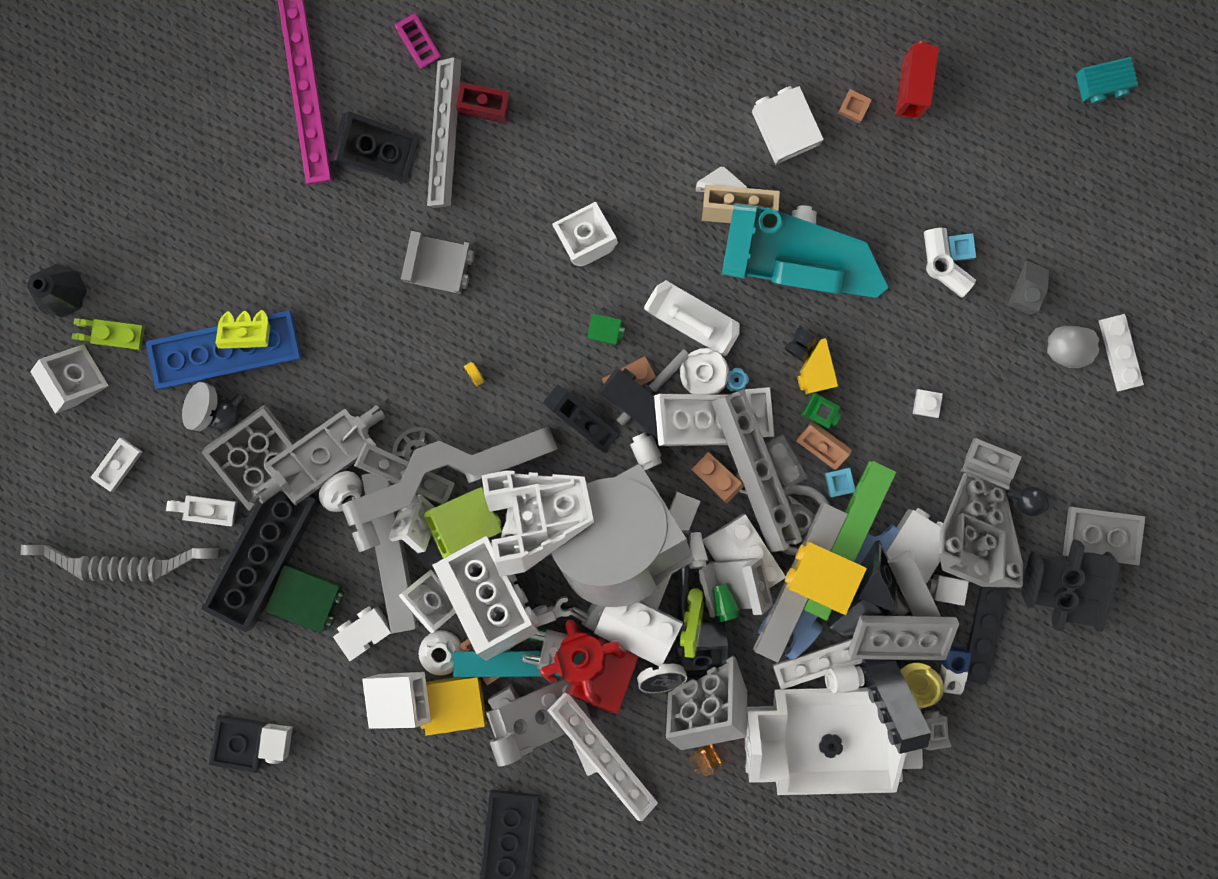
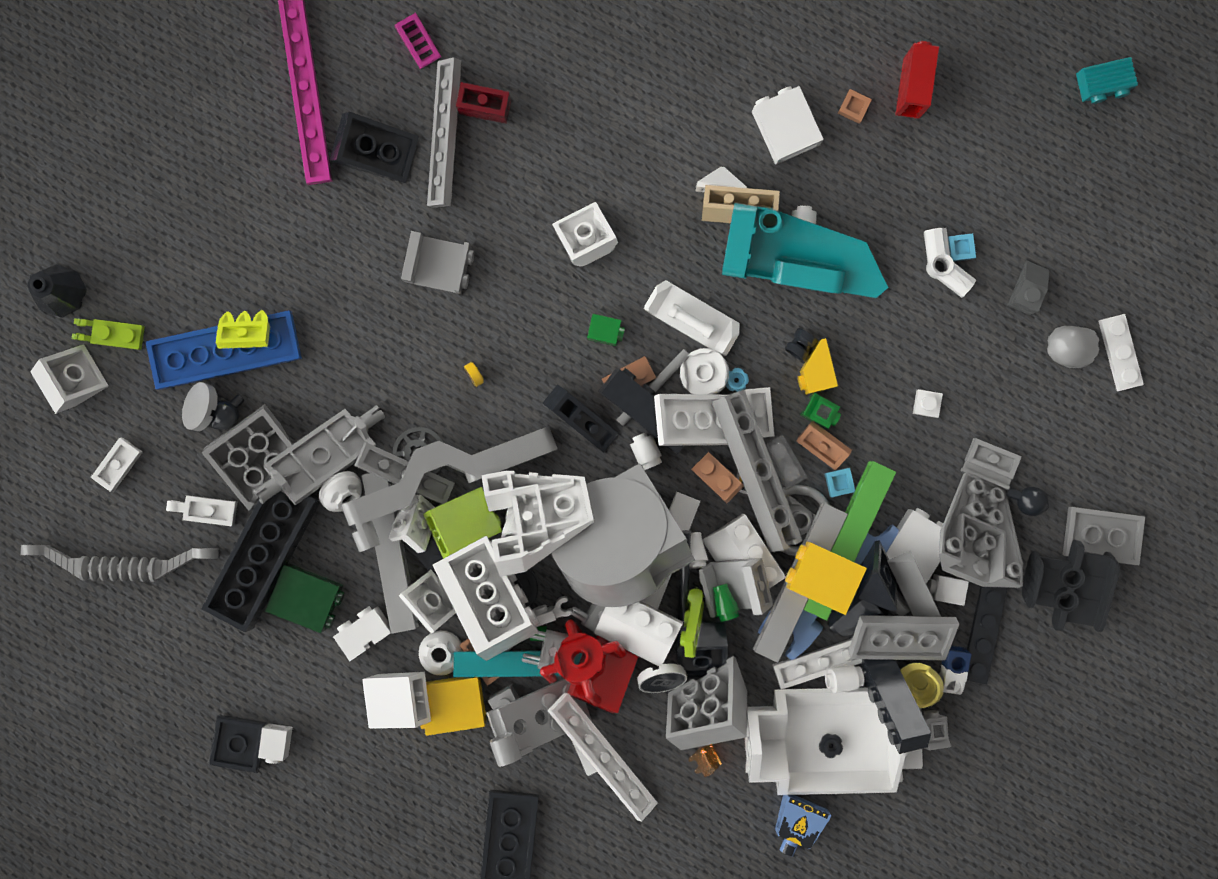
(799, 823): none -> torso

